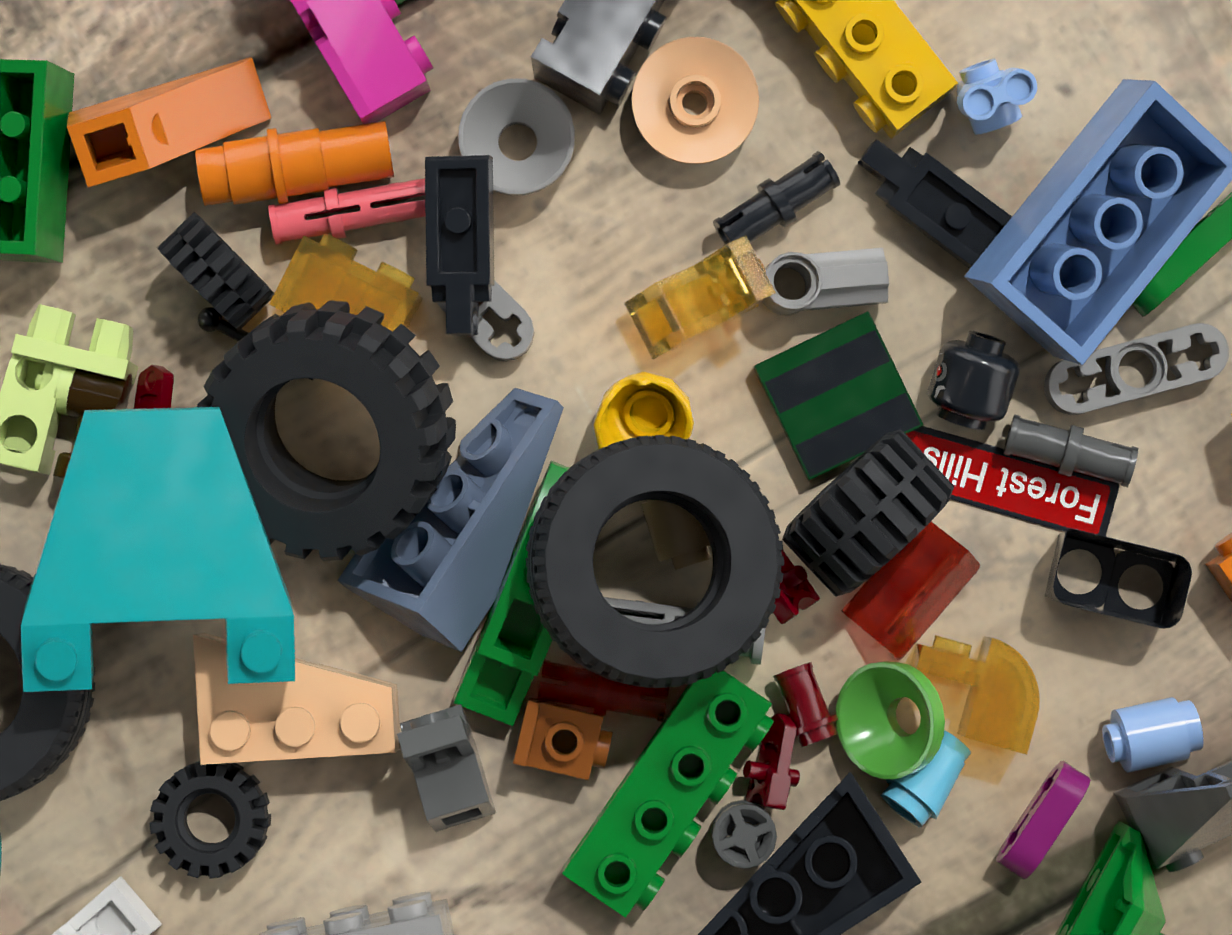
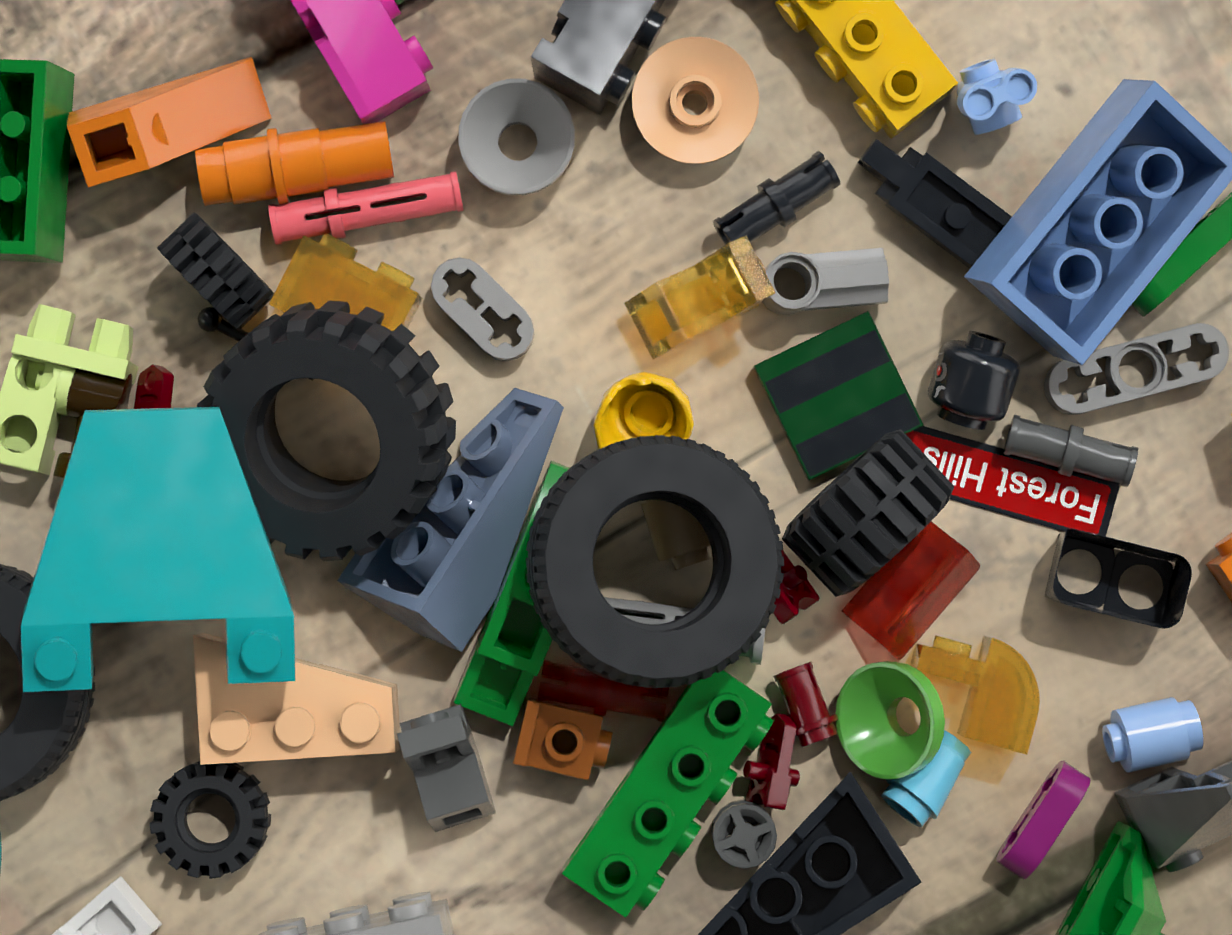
(460, 237): black hinge -> none

